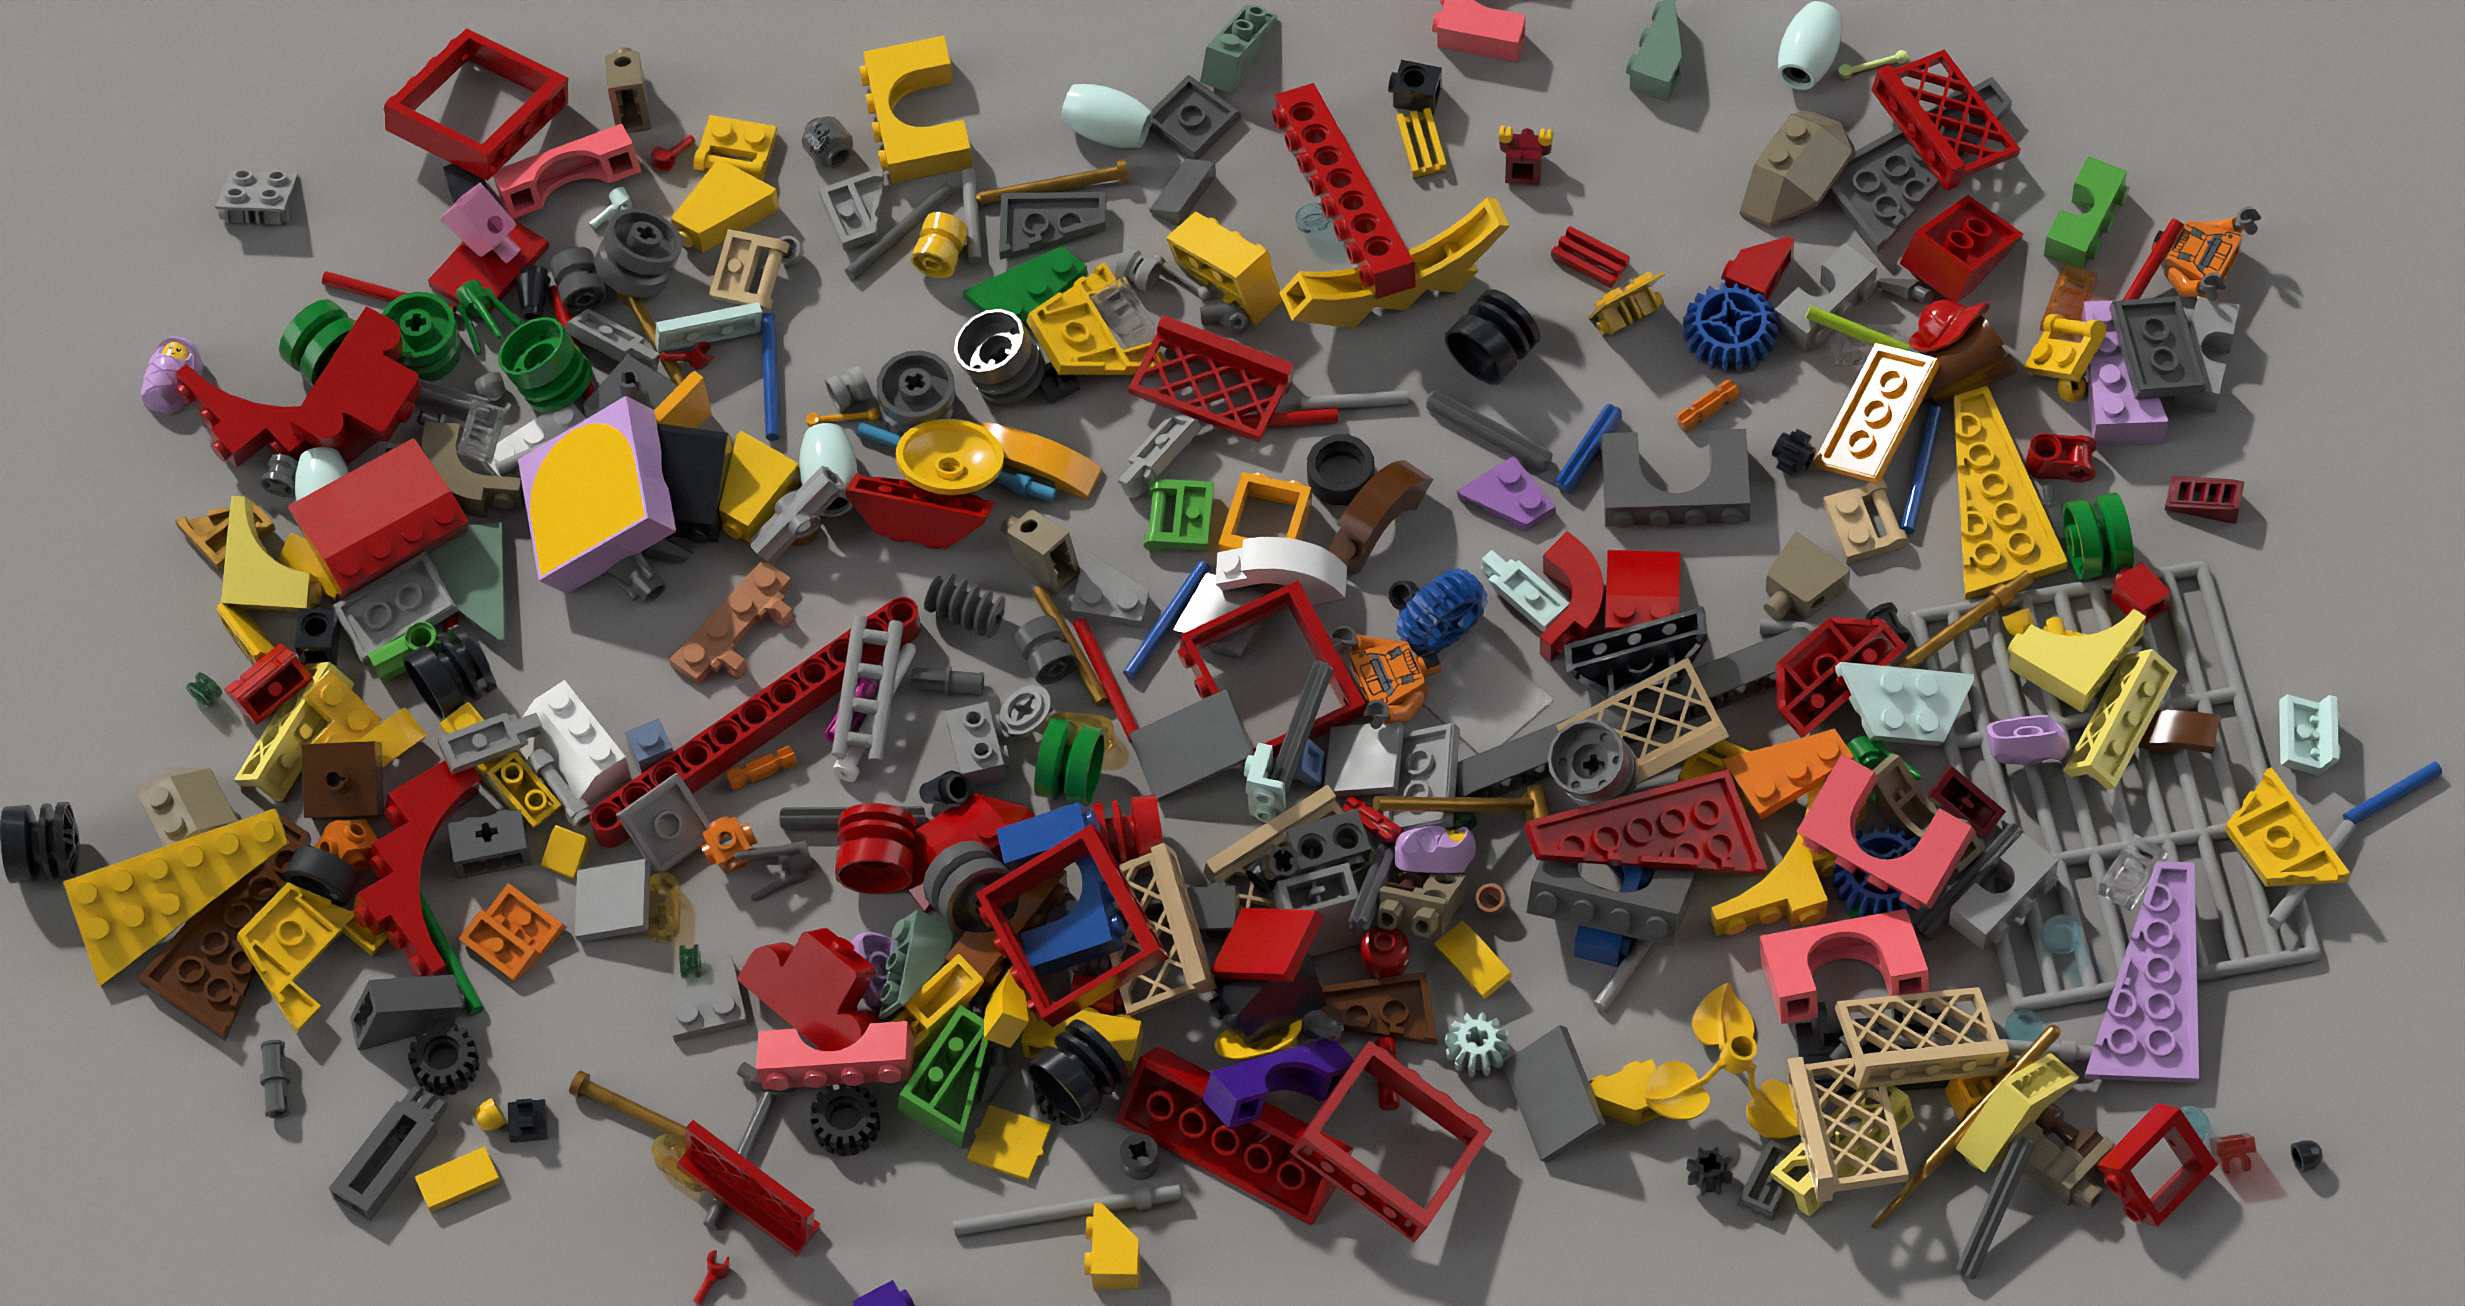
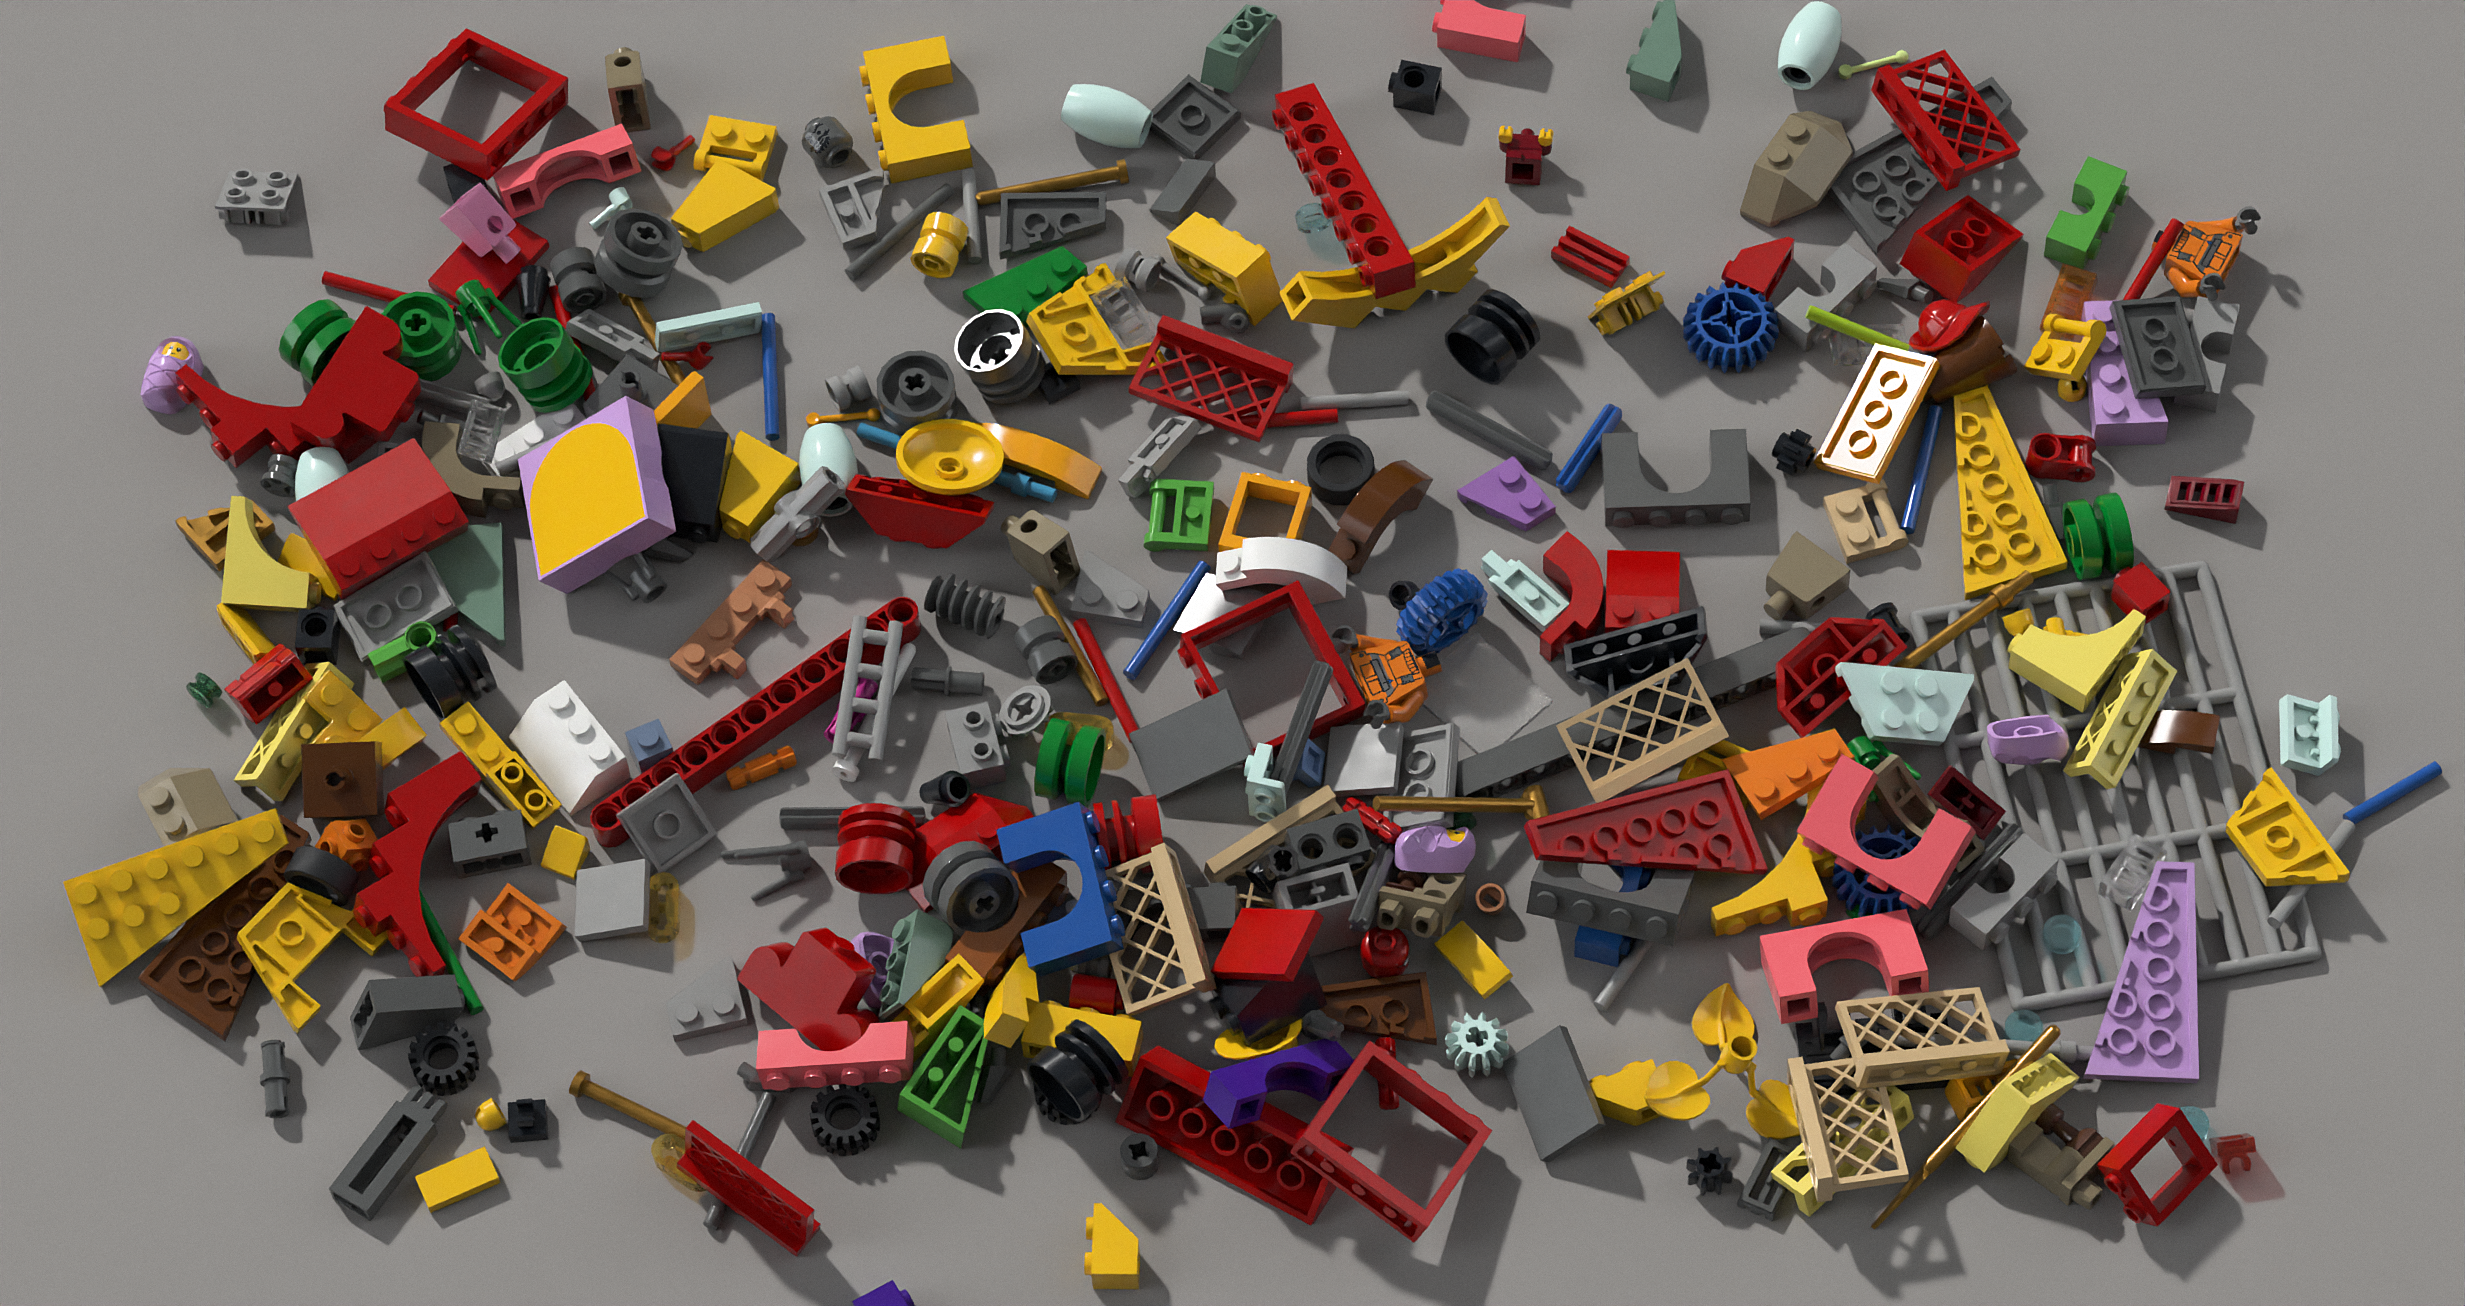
(32, 843): black wheel -> none
(487, 740): light grey hinge -> none
(544, 766): light grey bar -> none
(690, 961): clear green bush -> none
(713, 1273): red hand -> none
(721, 832): orange brick -> none
(738, 266): tan plate -> none
(798, 253): light grey hinge -> none
(1009, 1143): yellow piece -> none
(1036, 871): red window -> none
(1140, 1198): light grey bar -> none
(1415, 120): yellow tile -> none
(1580, 751): flat silver wheel -> none
(1707, 405): orange axle -> none
(1995, 1207): dark grey axle -> none
(2306, 1155): black hinge -> none

